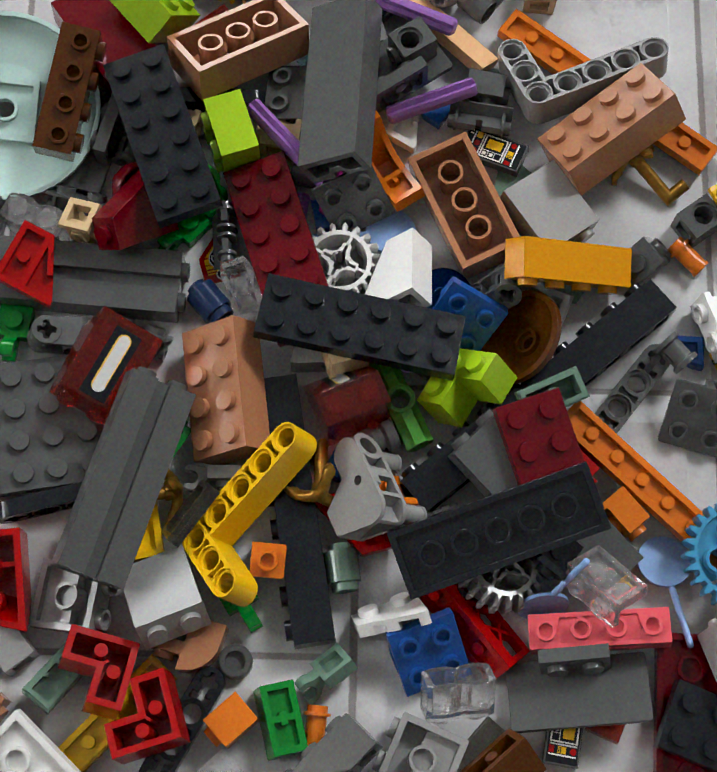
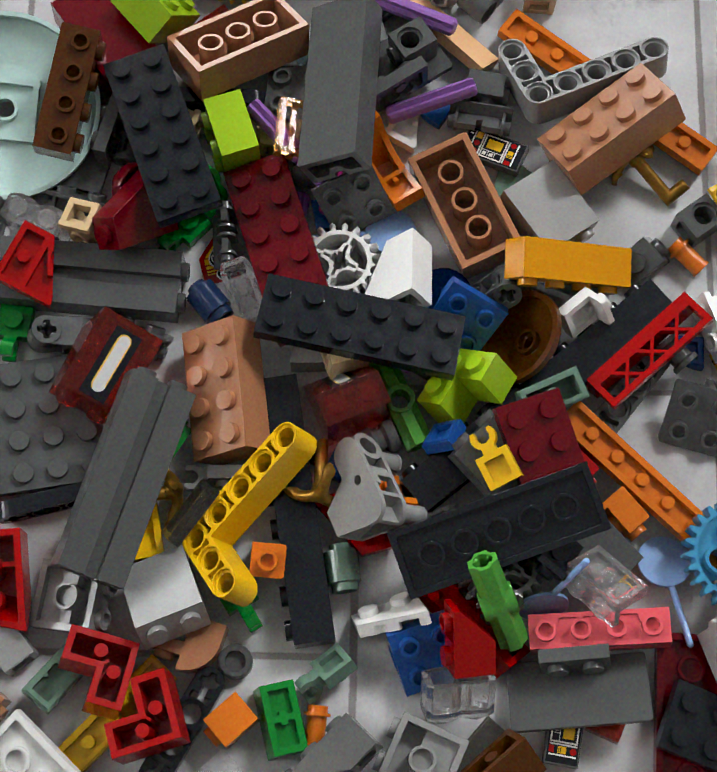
(289, 150): none -> clear orange tile
(443, 436): none -> blue tile
(468, 644): none -> red slope
(497, 464): none -> yellow plate
(497, 600): none -> bright green piece
(584, 310): none -> white bracket
(643, 345): none -> red fence

